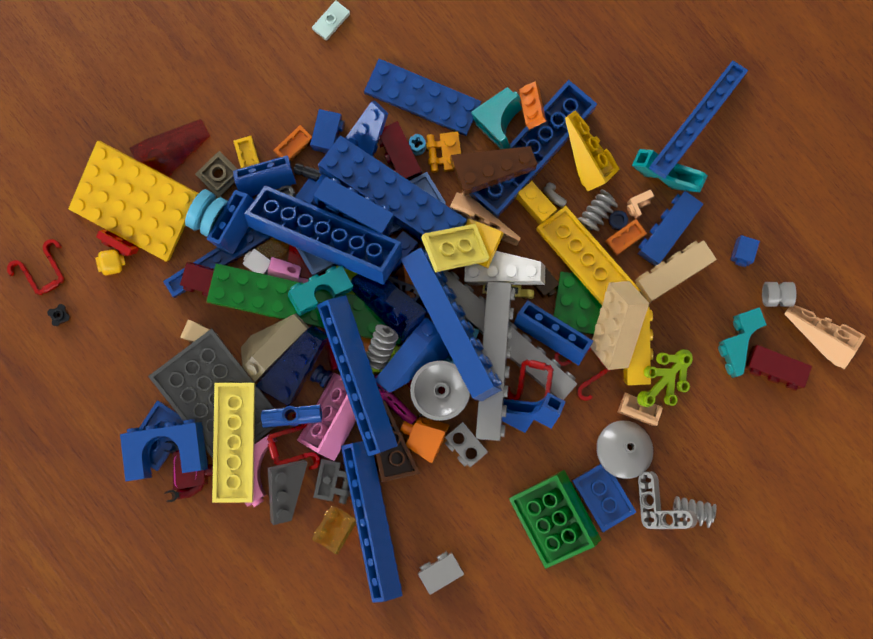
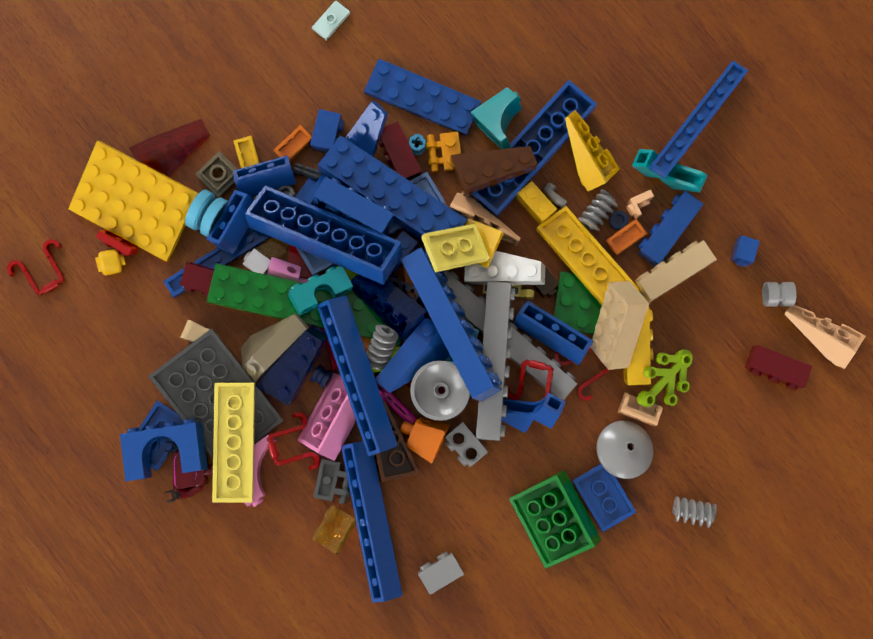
(64, 316): black plate -> none
(279, 417): blue piece -> none
(284, 490): dark grey wing -> none
(532, 105): orange plate -> none
(658, 514): light grey beam -> none
(736, 347): teal arch -> none

